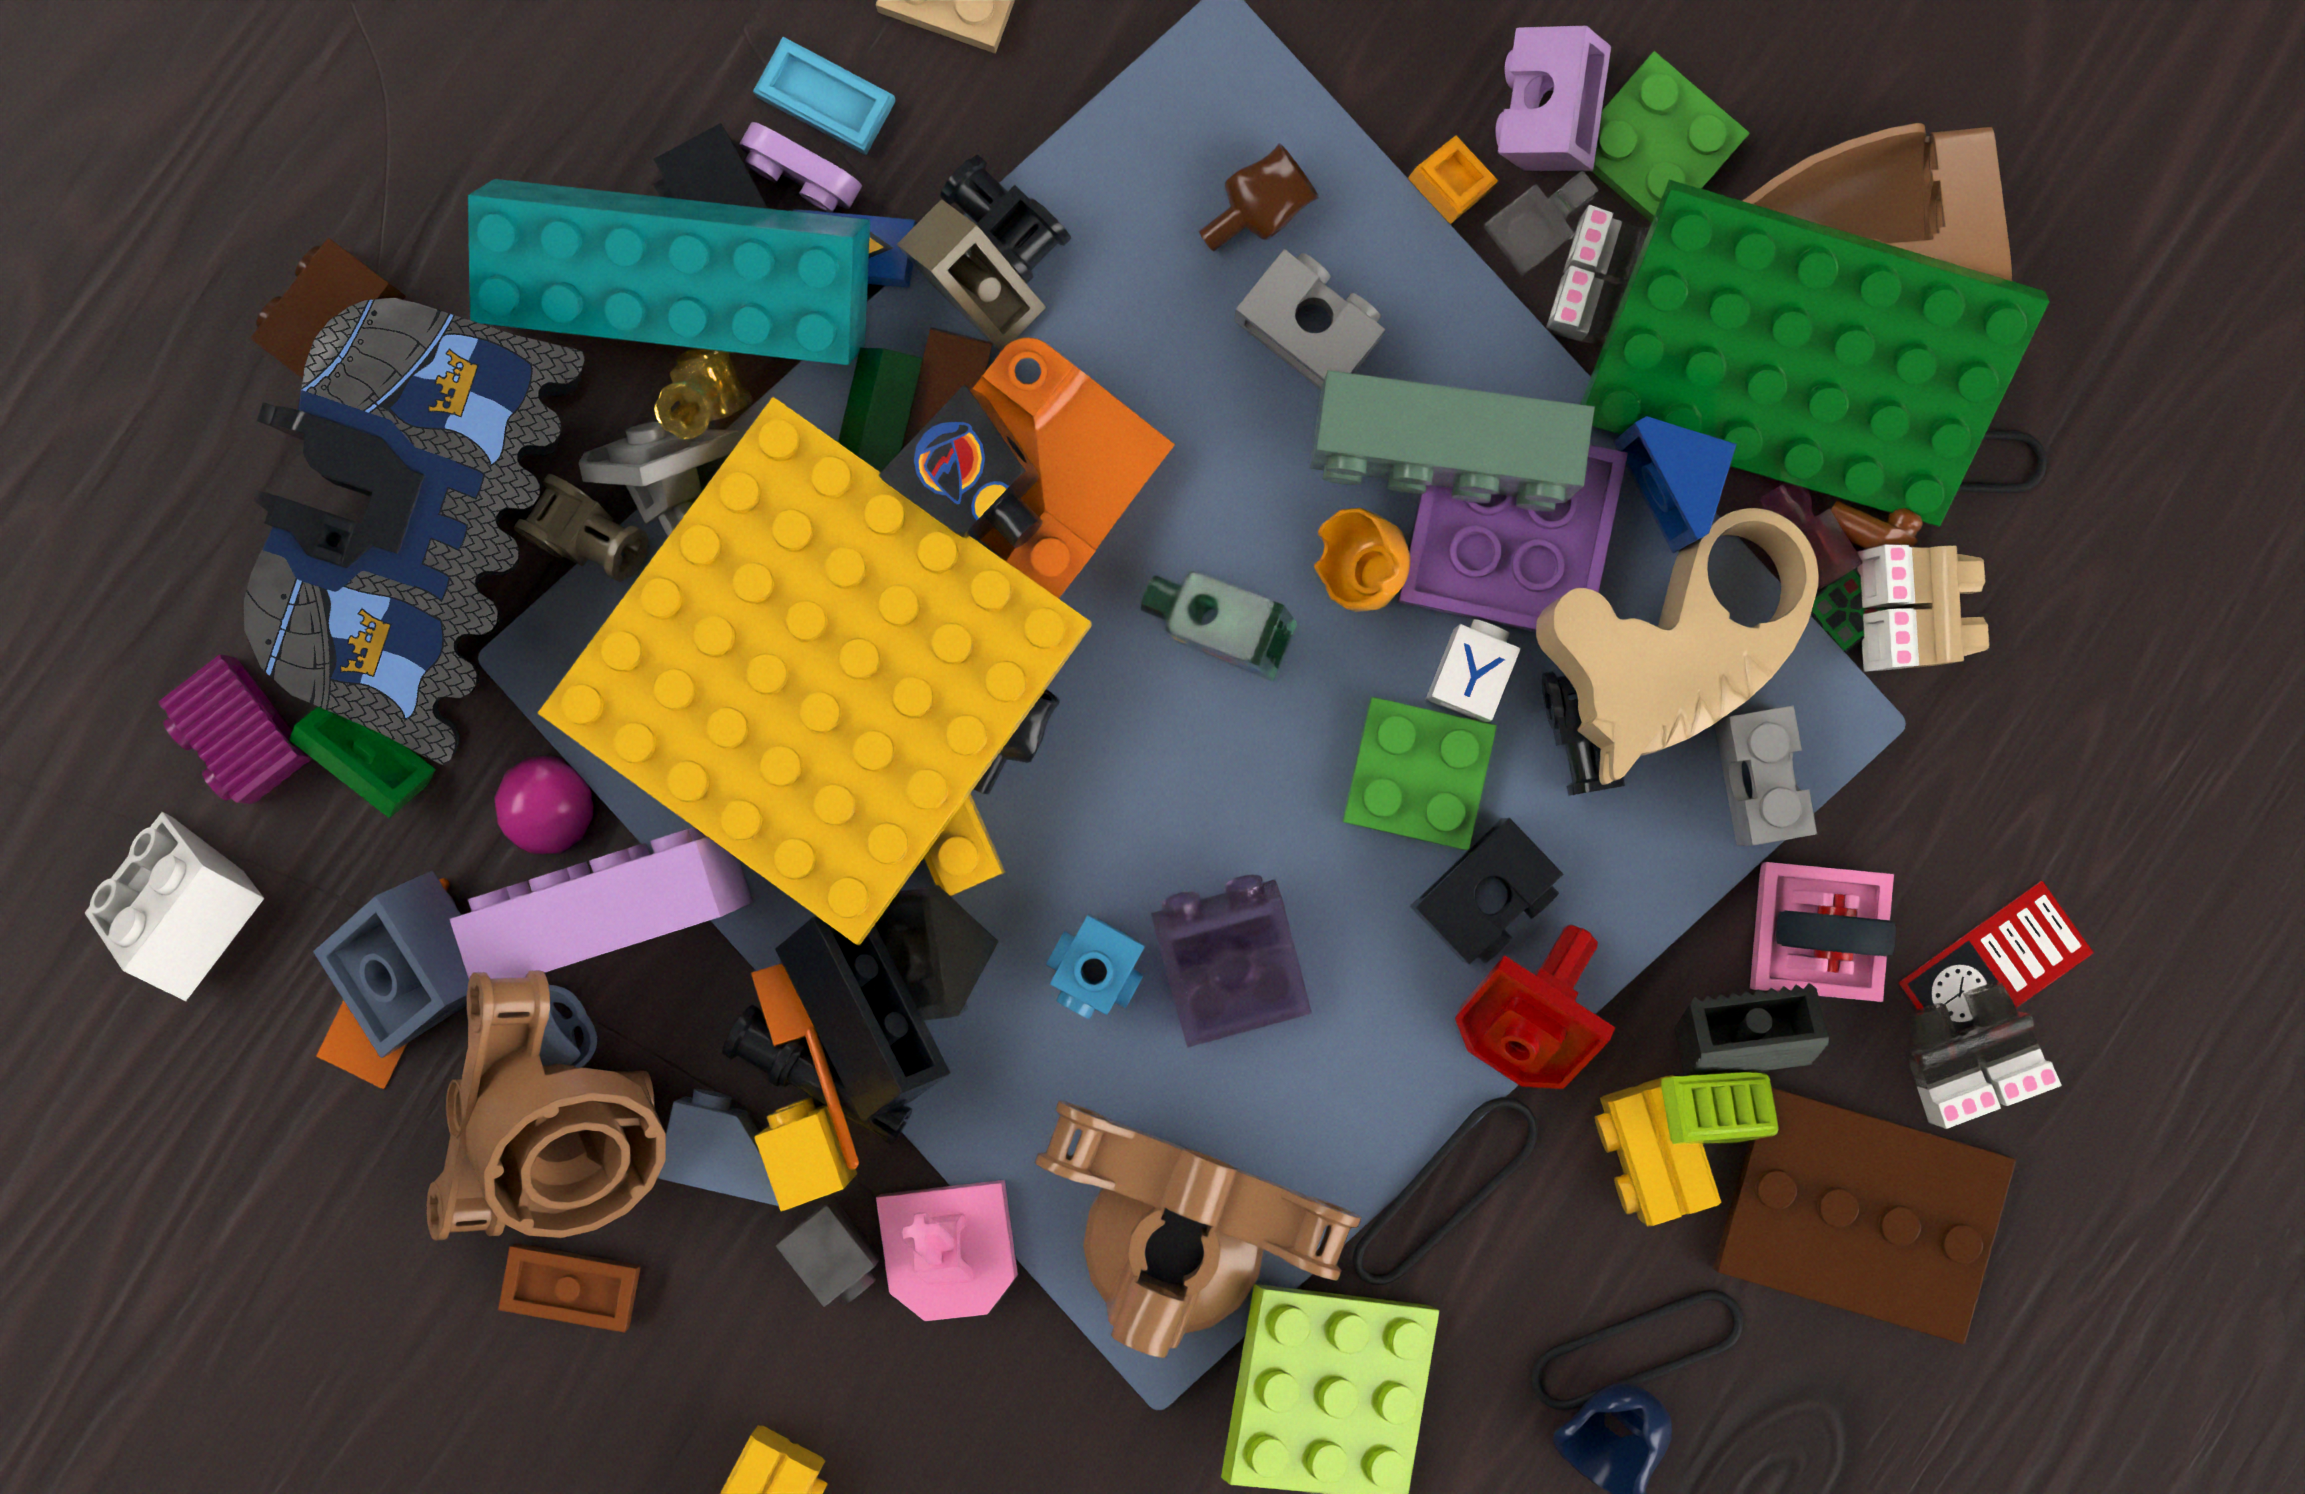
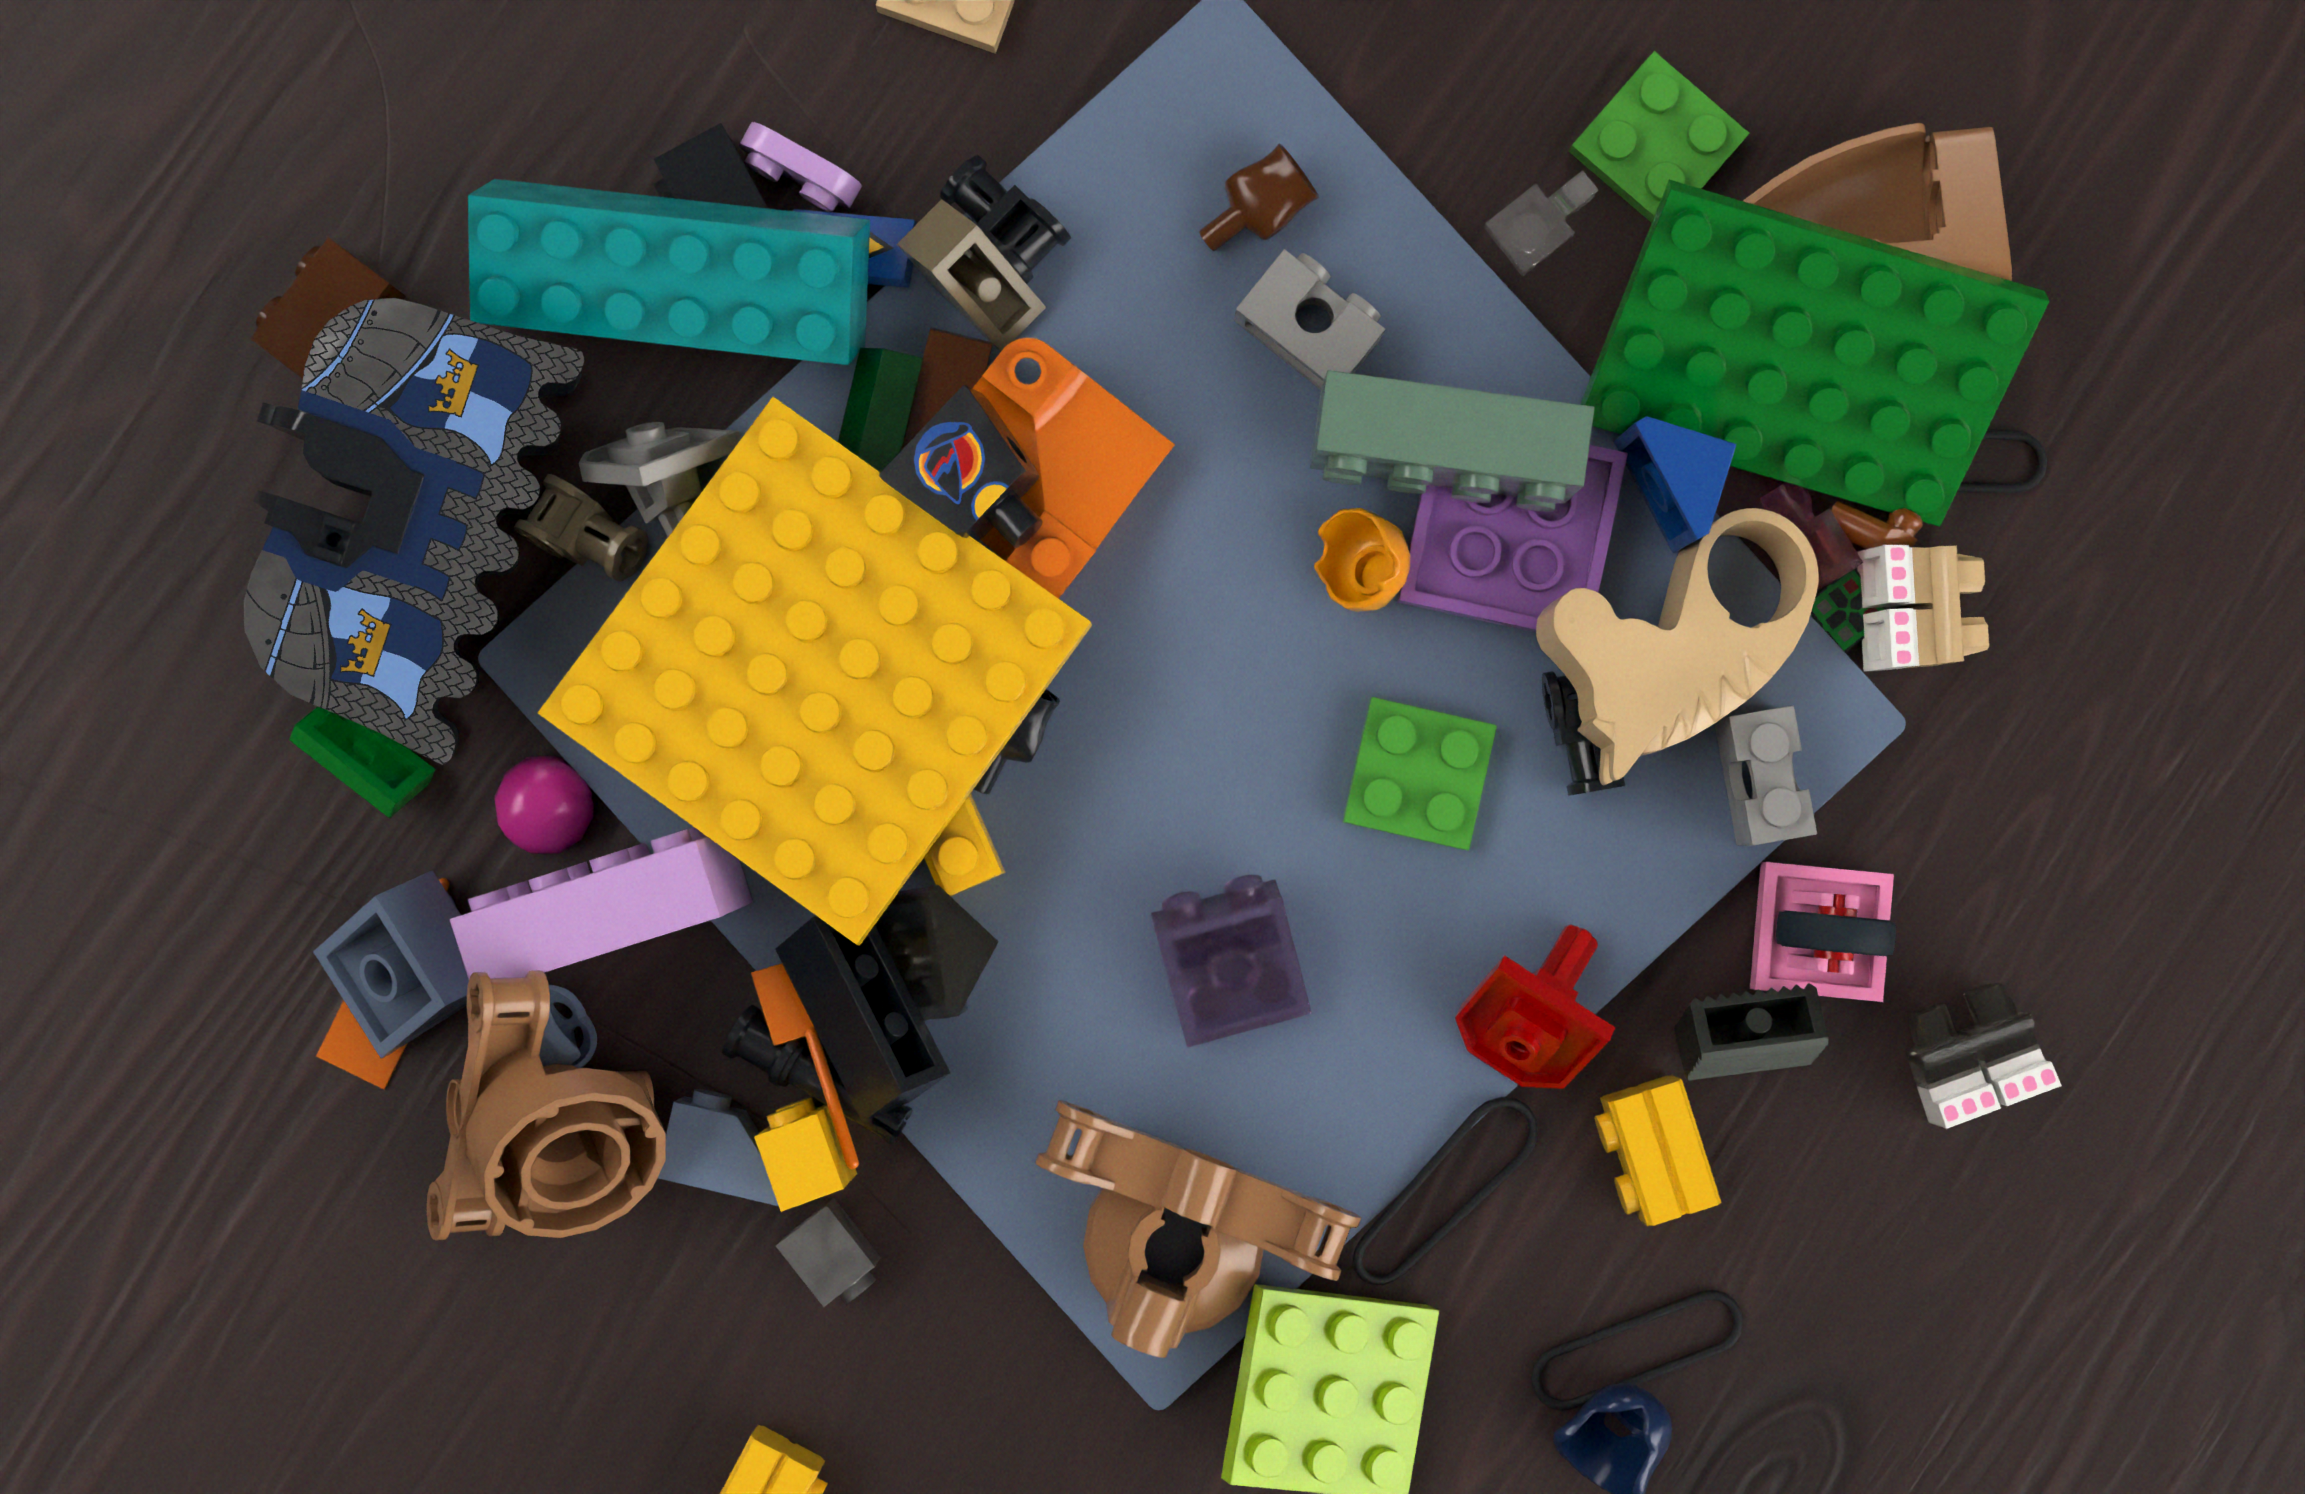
(172, 907): white slope -> none
(232, 730): magenta brick -> none
(569, 1287): dark orange plate -> none
(706, 392): clear yellow connector -> none
(824, 96): medium azure tile -> none
(948, 1248): bright pink piece -> none
(1101, 942): dark azure brick -> none
(1246, 632): clear green torso -> none
(1451, 904): black brick -> none
(1453, 179): light orange tile -> none
(1474, 670): white brick -> none
(1566, 128): lavender brick -> none
(1595, 276): hips -> none
(1726, 1107): lime slope -> none
(1866, 1216): reddish brown plate -> none
(2018, 946): sticker -> none

